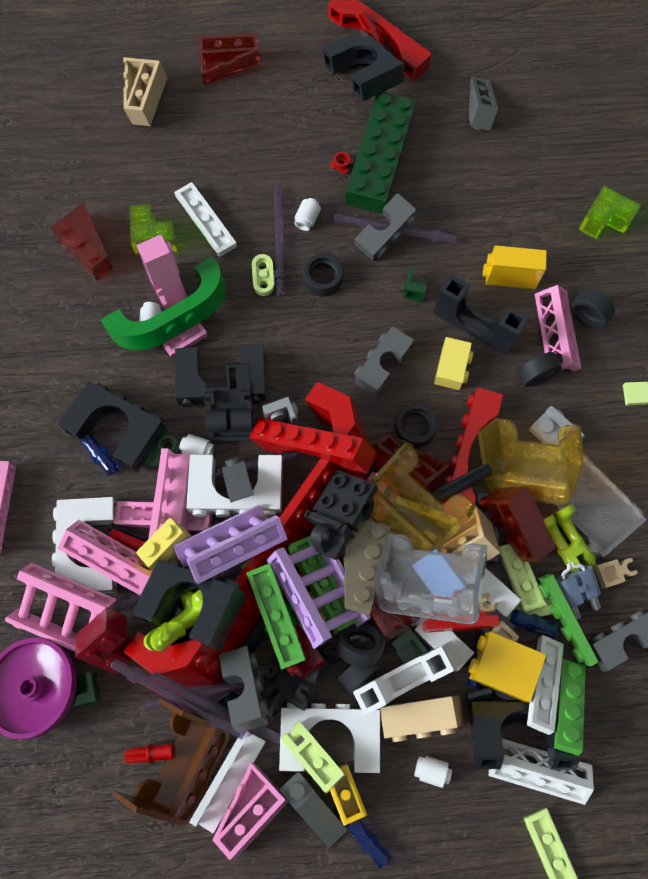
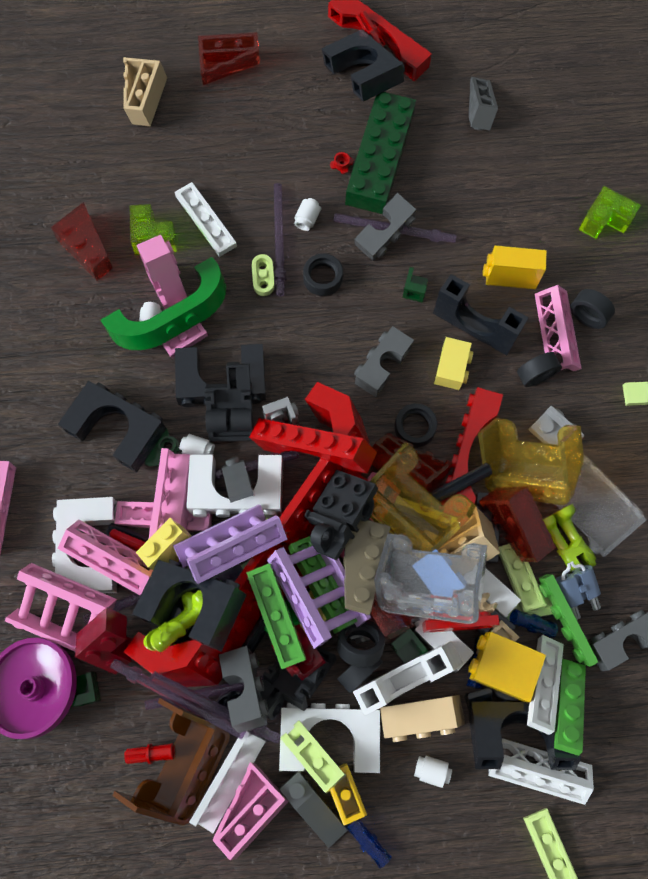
(99, 454): clear blue pin -> none
(613, 572): tan plate -> none

